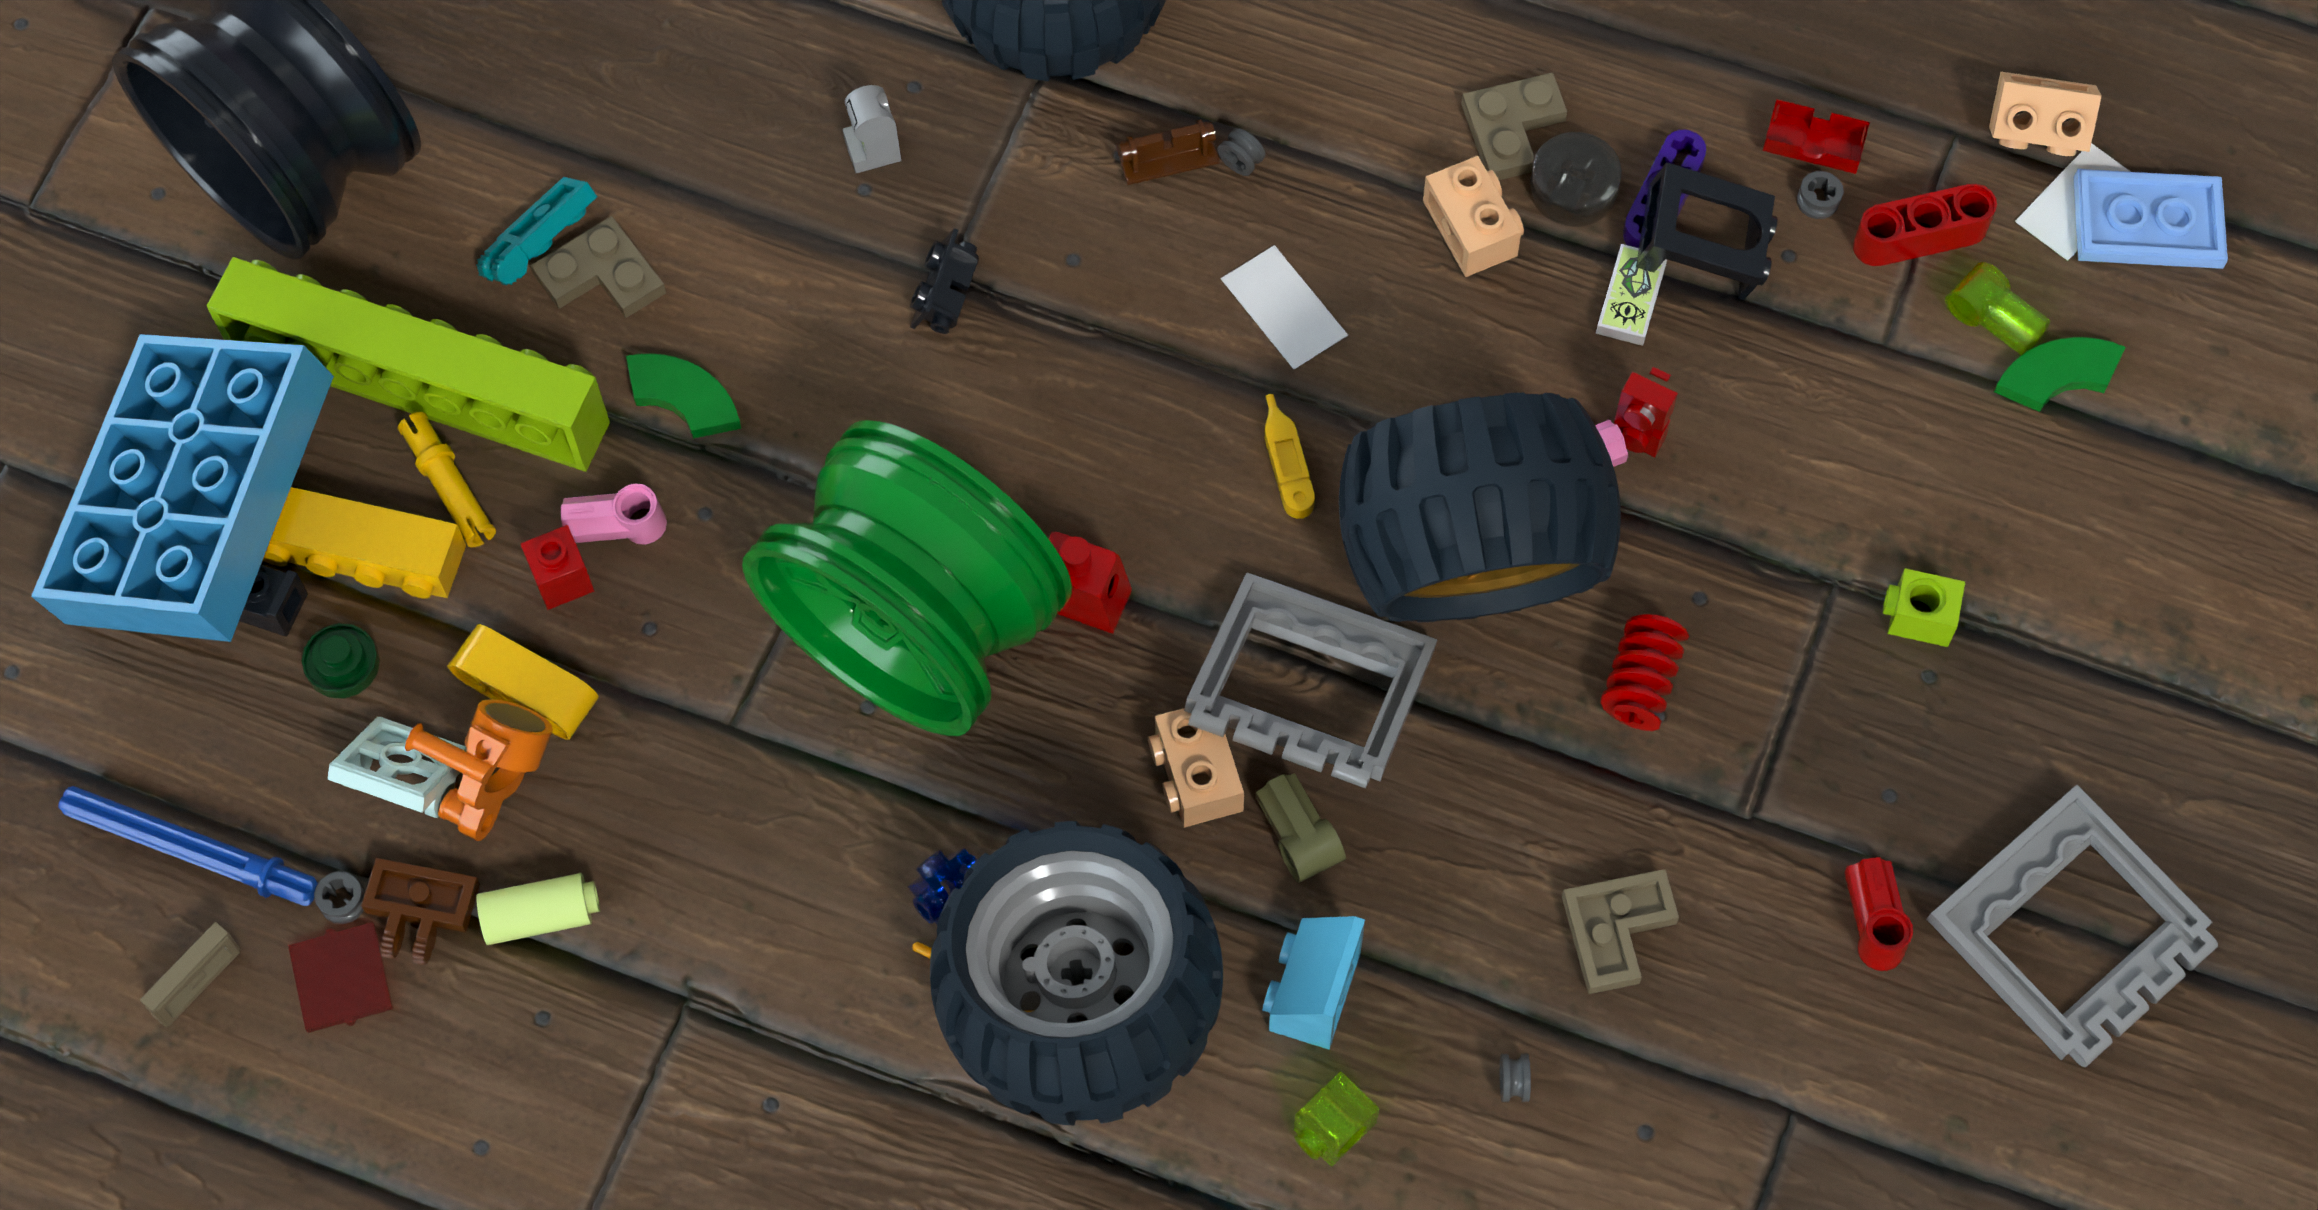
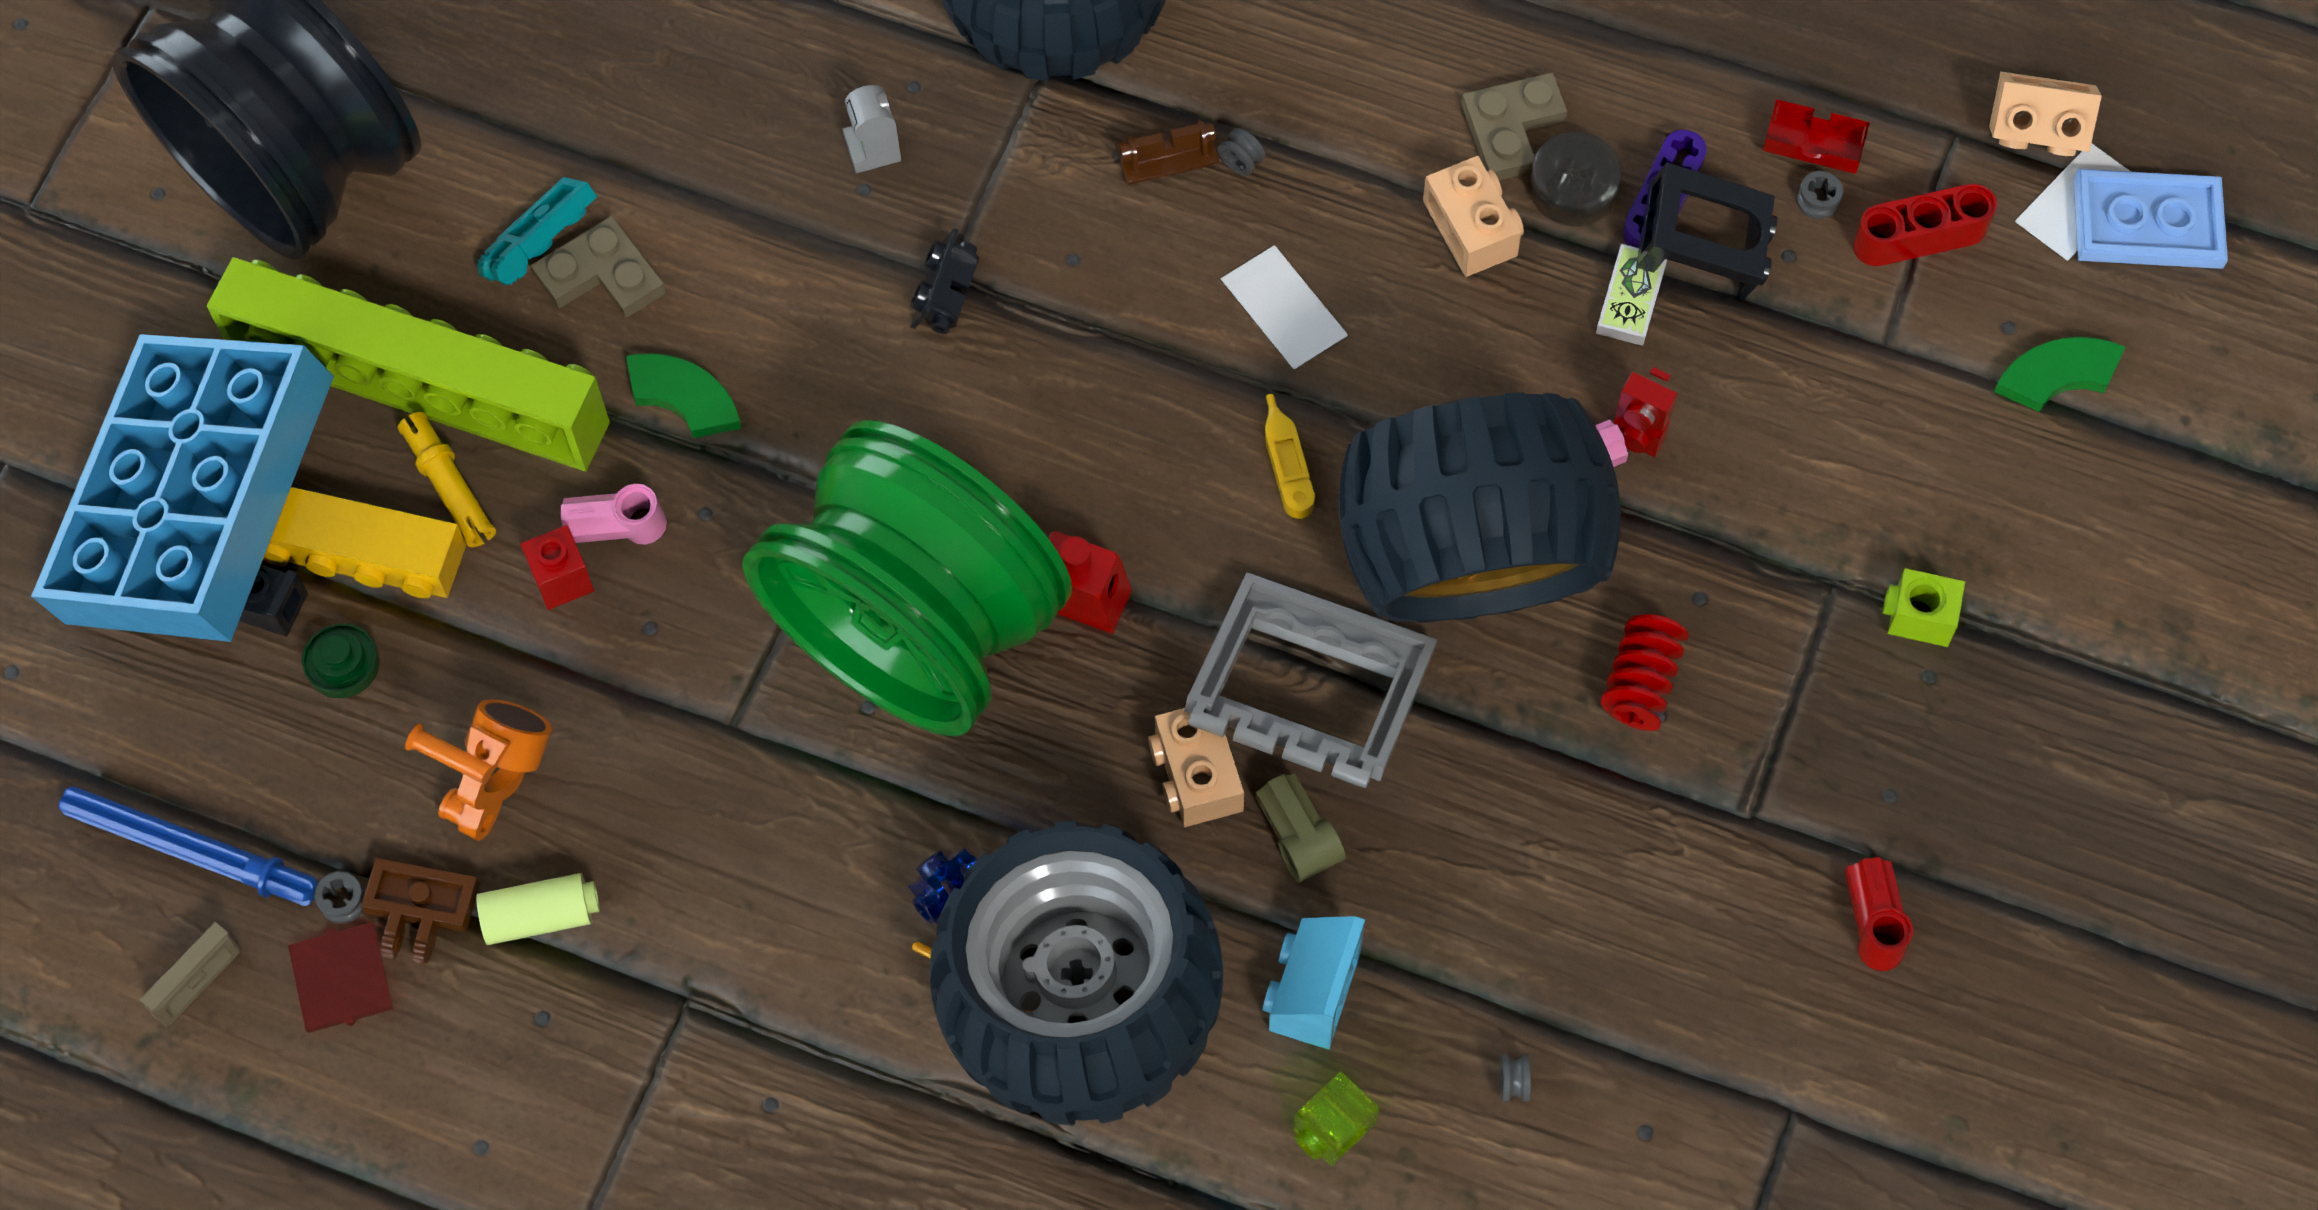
(378, 742): light aqua piece -> none
(517, 675): yellow beam -> none
(1606, 915): dark tan plate -> none
(1986, 300): clear neon green piece -> none
(2020, 873): light grey hinge -> none

